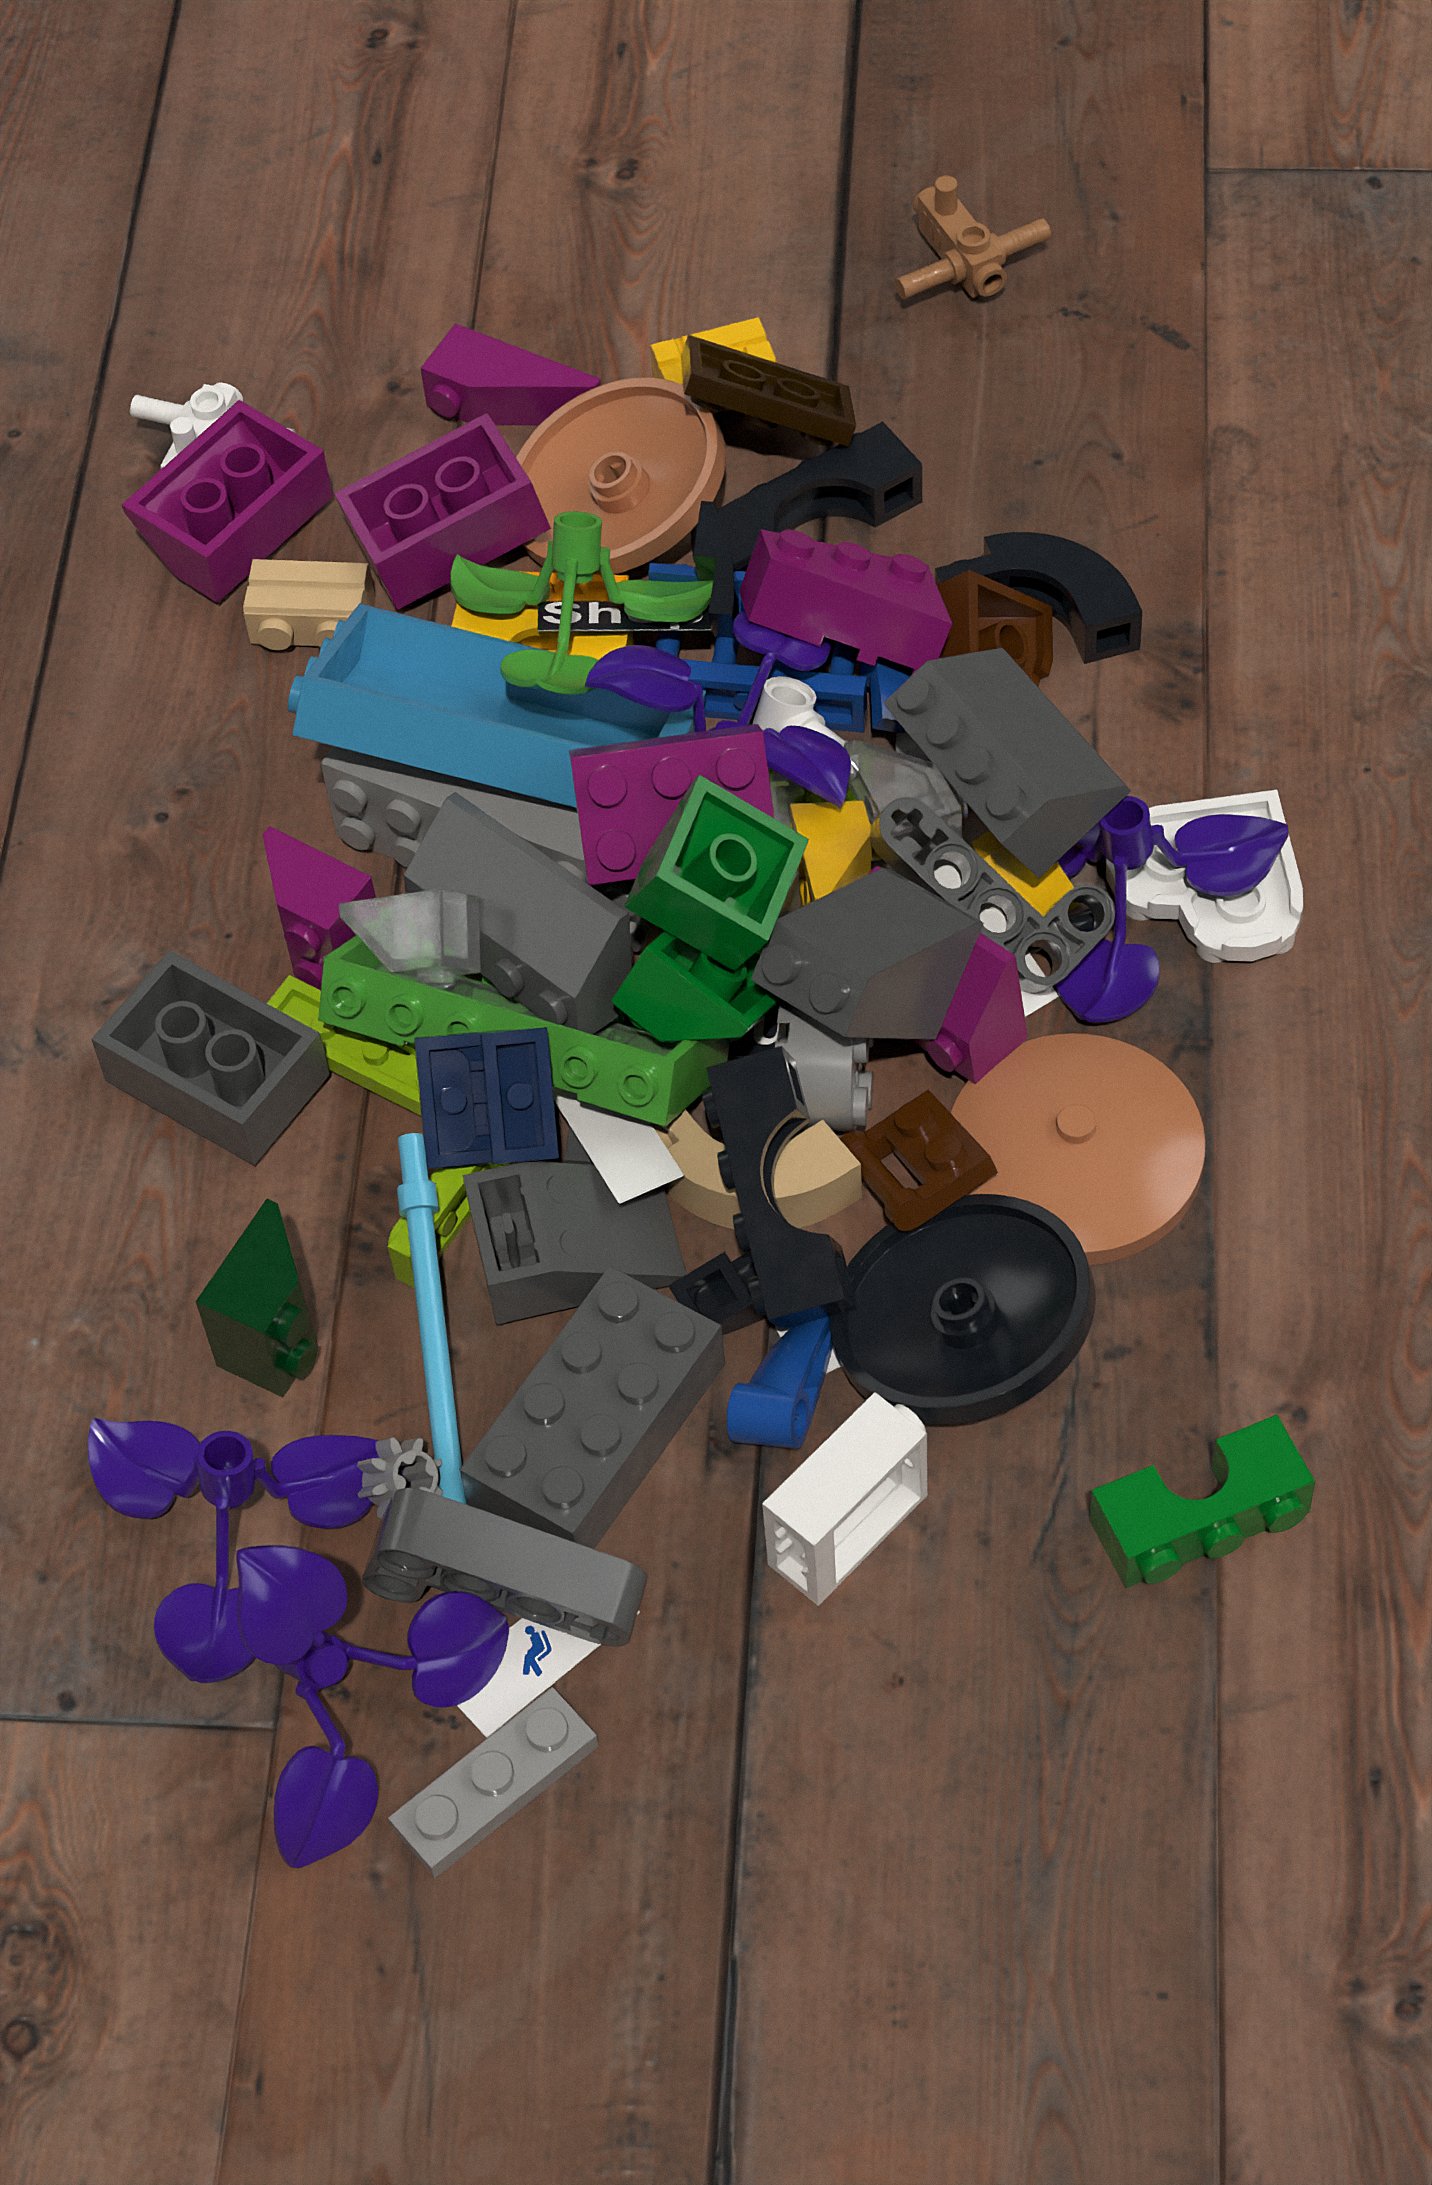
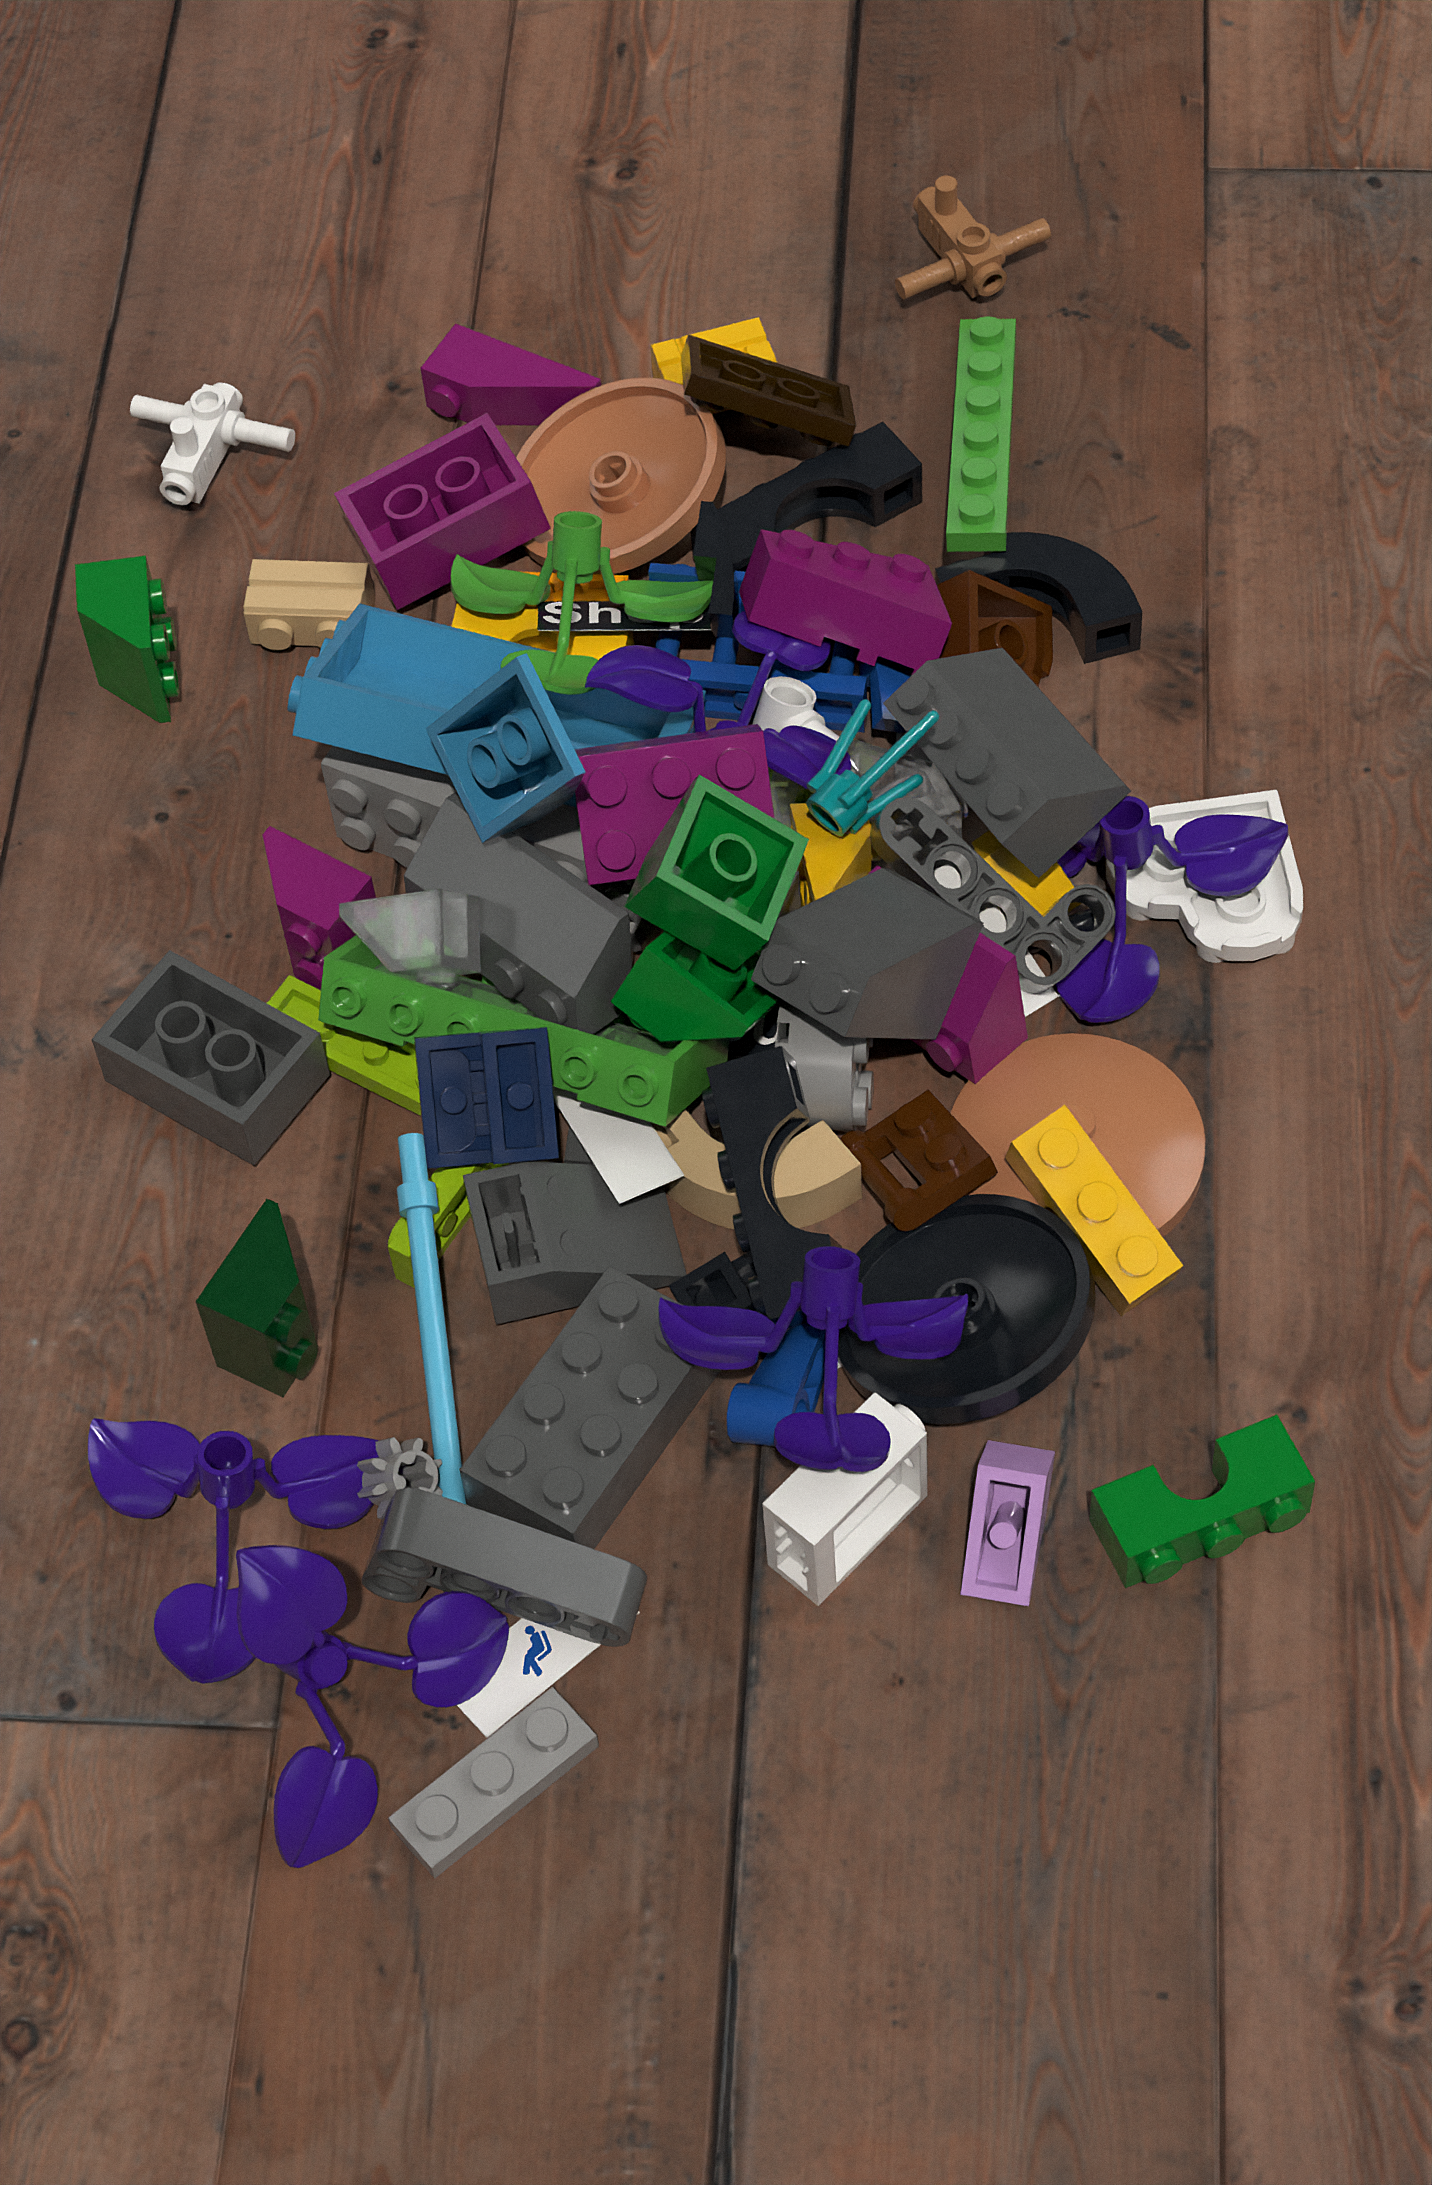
(127, 634): none -> green slope
(230, 499): magenta slope -> none
(507, 751): none -> dark azure slope
(829, 1297): none -> dark purple plant
(842, 799): none -> teal plant
(982, 436): none -> bright green plate
(1007, 1522): none -> lavender slope
(1081, 1187): none -> yellow arch

